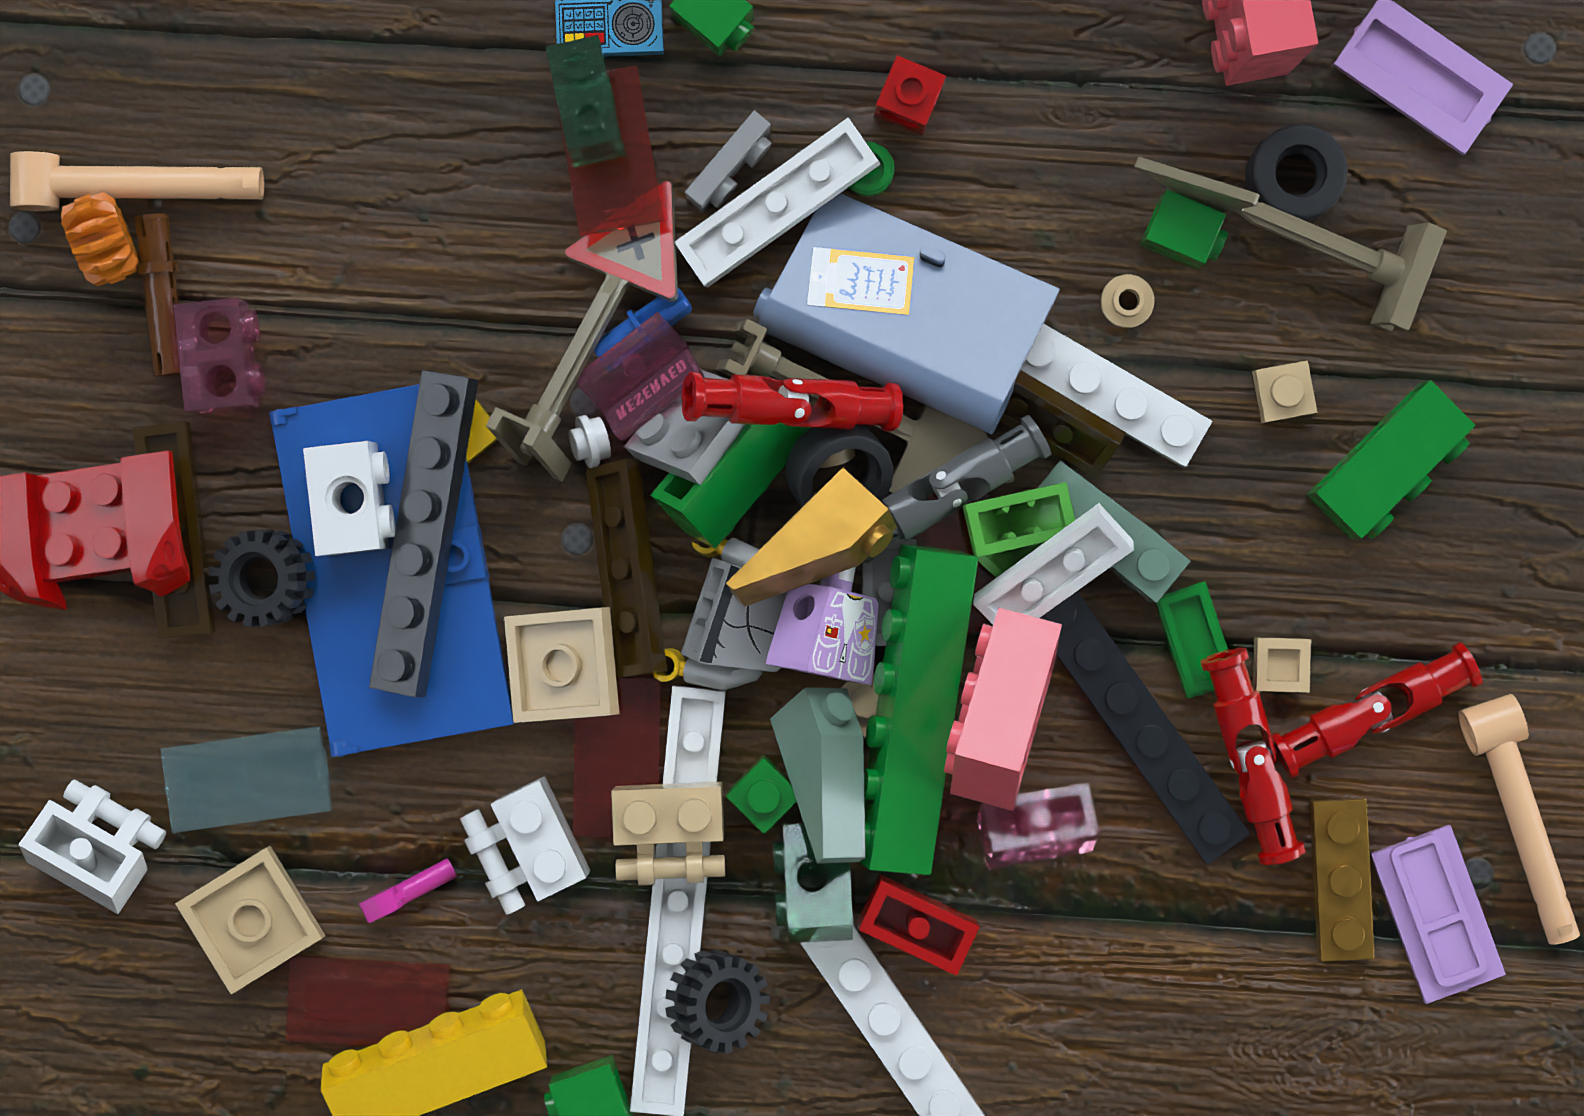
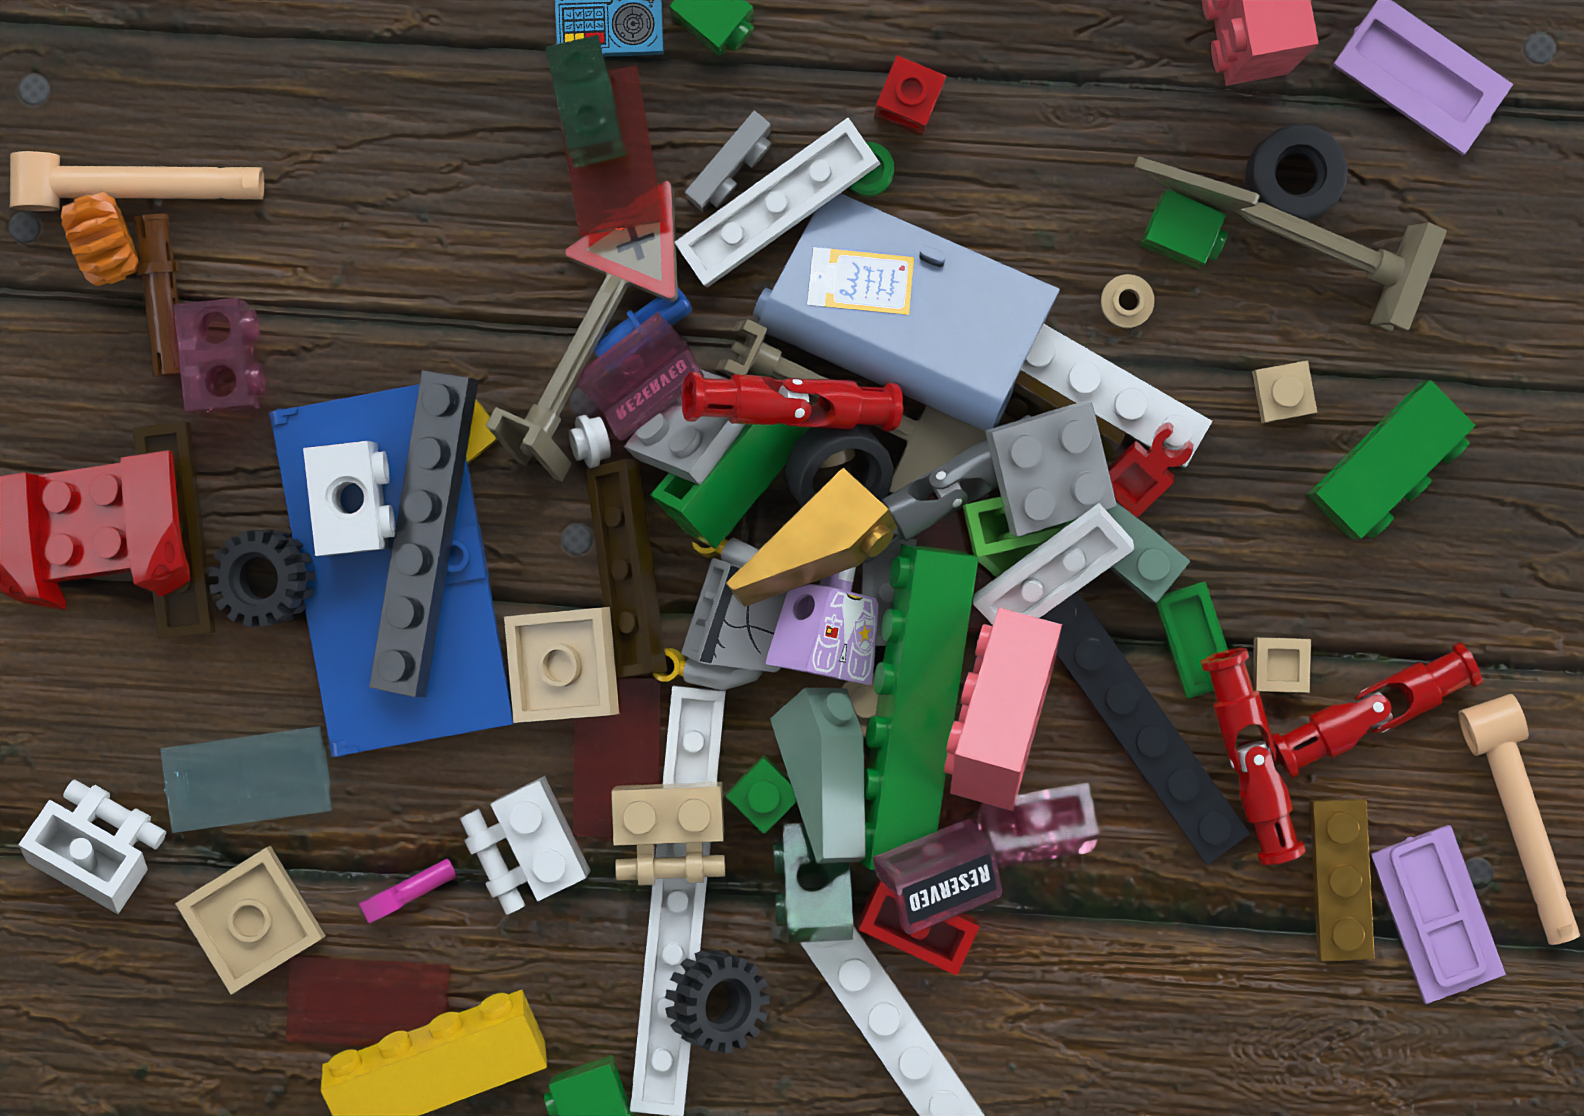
(940, 875): none -> clear pink panel
(1050, 468): none -> light grey plate
(1143, 475): none -> red plate

